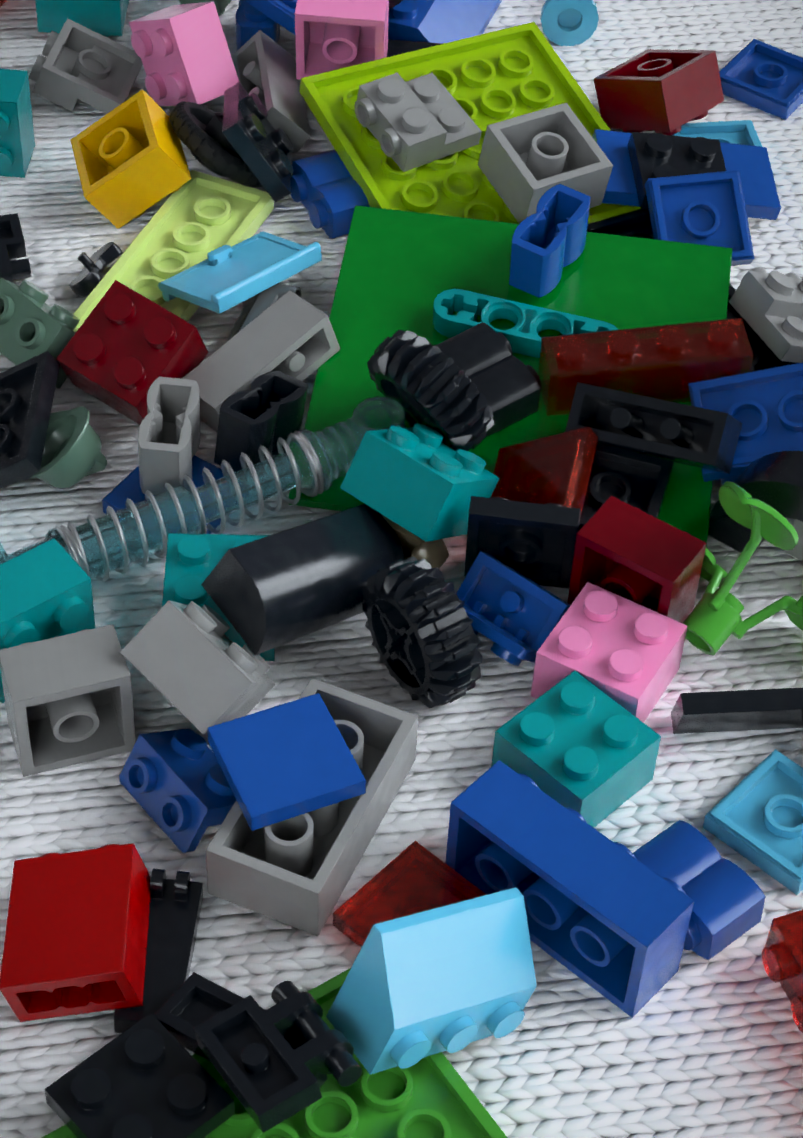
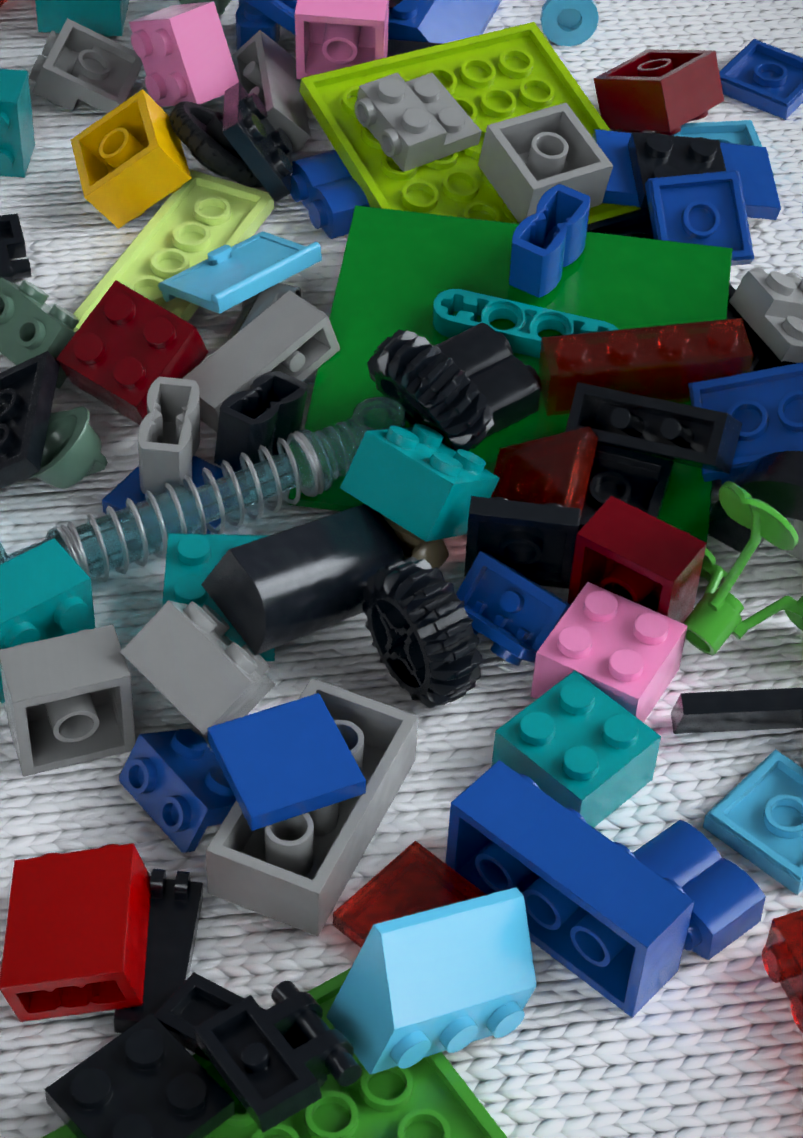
(94, 266): black piece -> none

